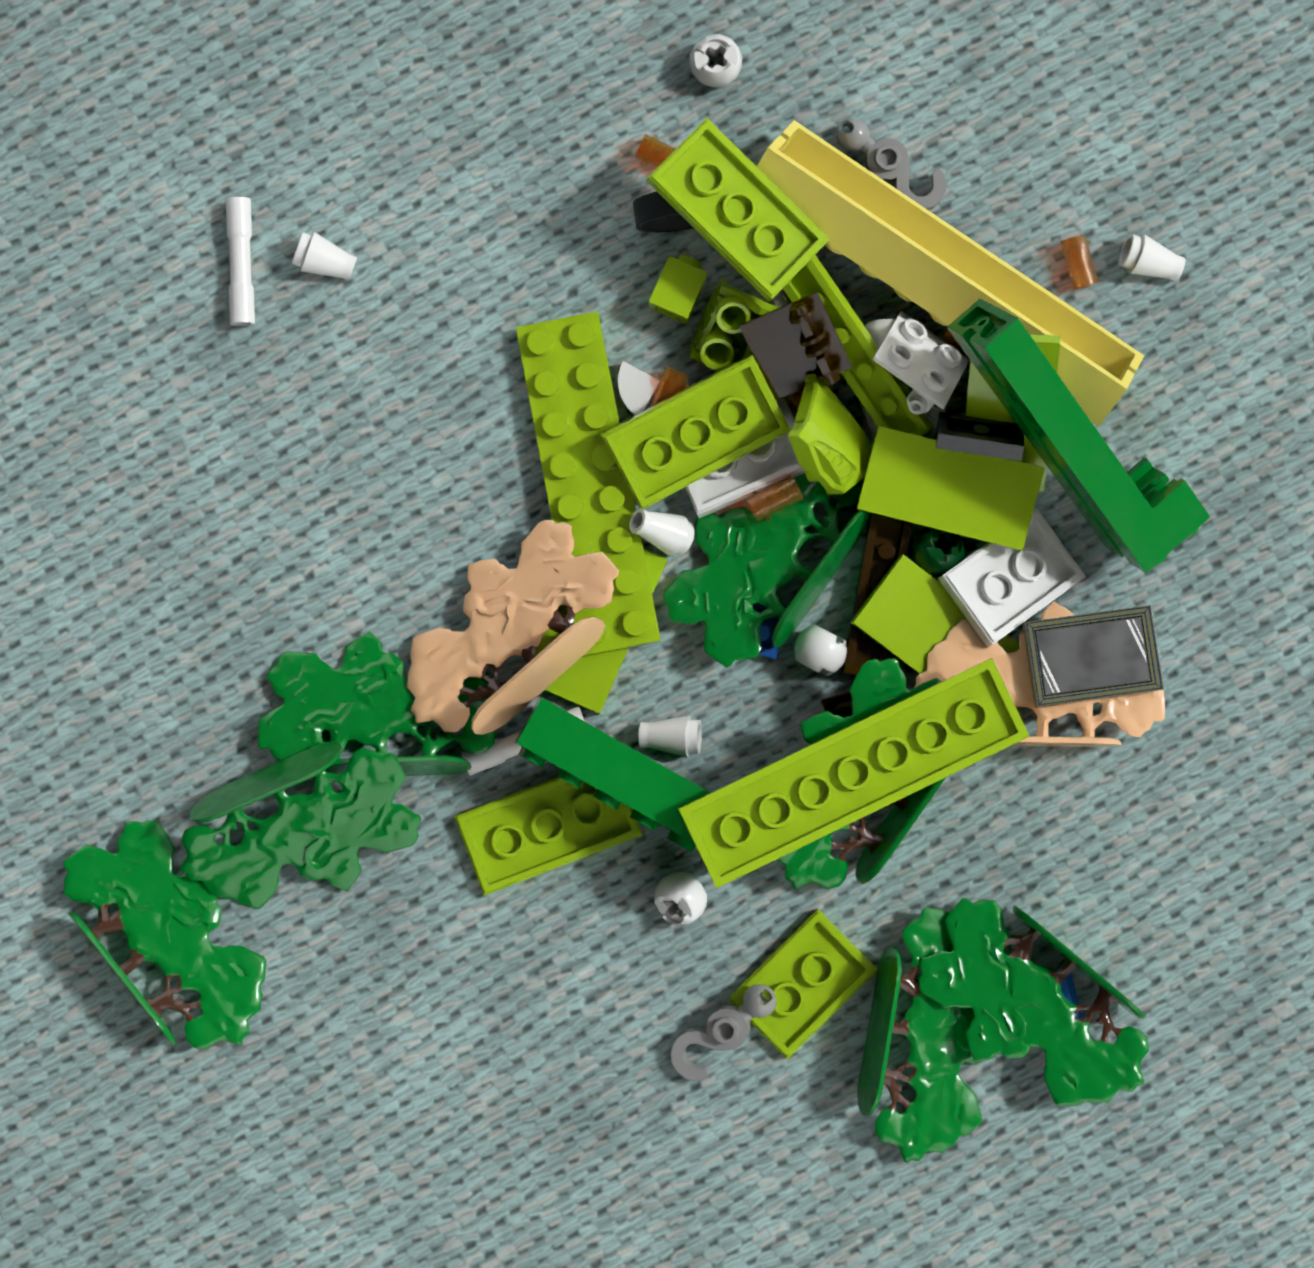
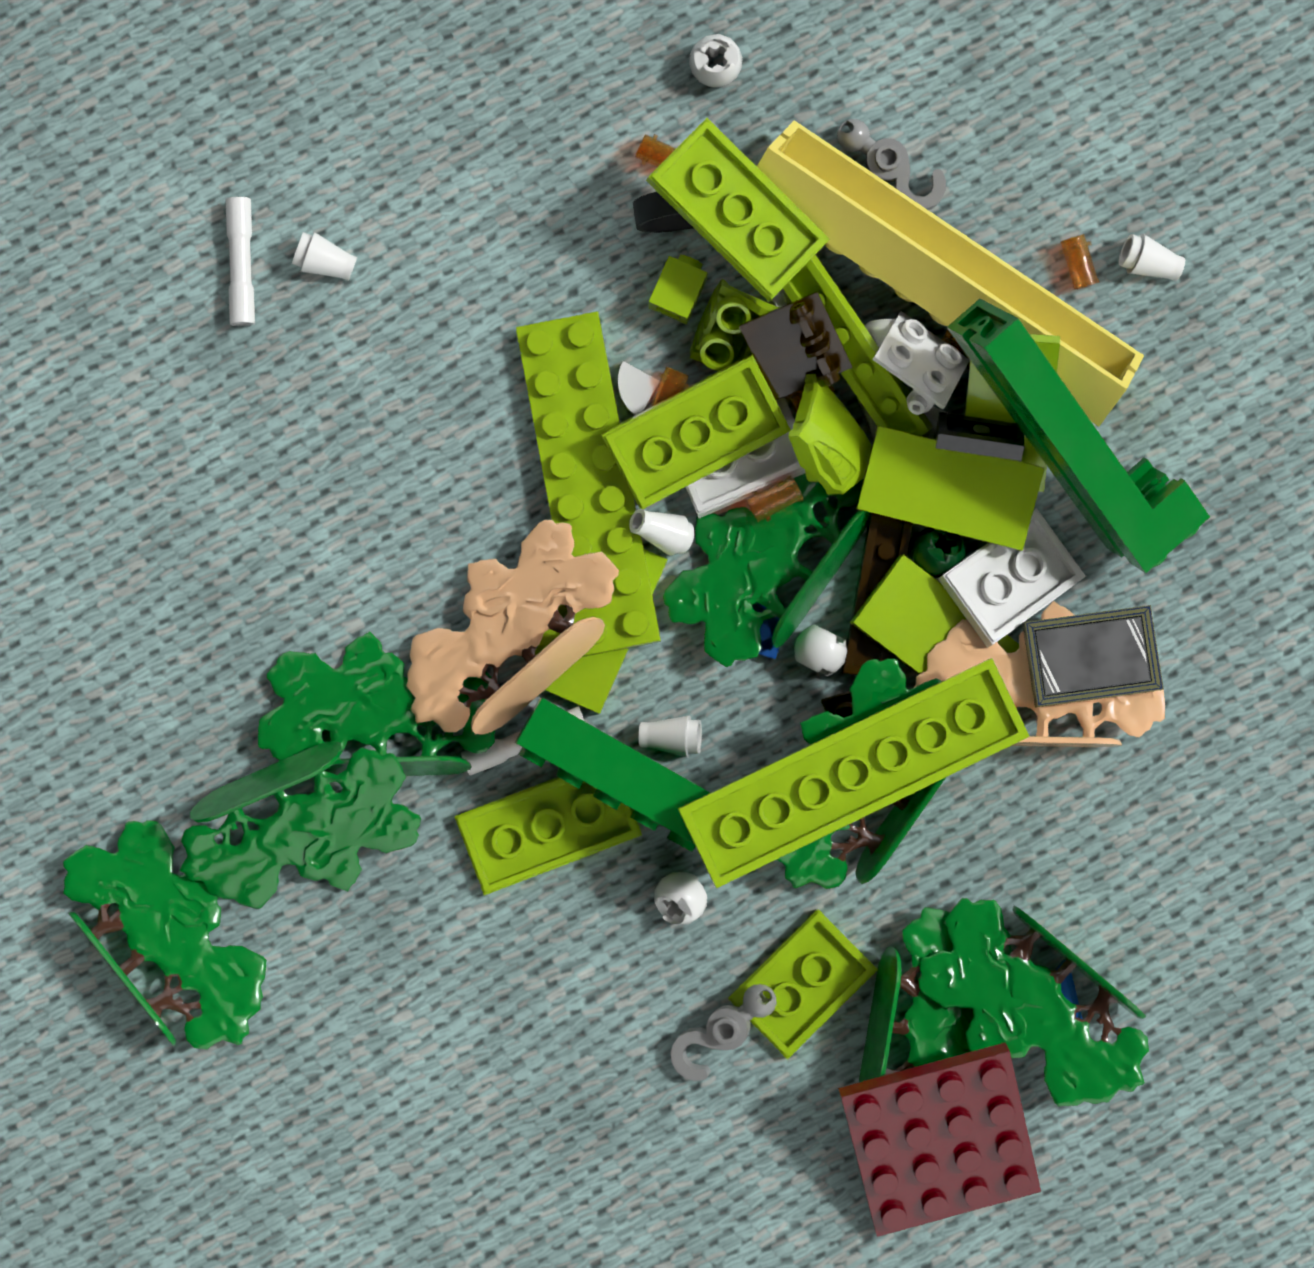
(940, 1139): none -> dark red plate

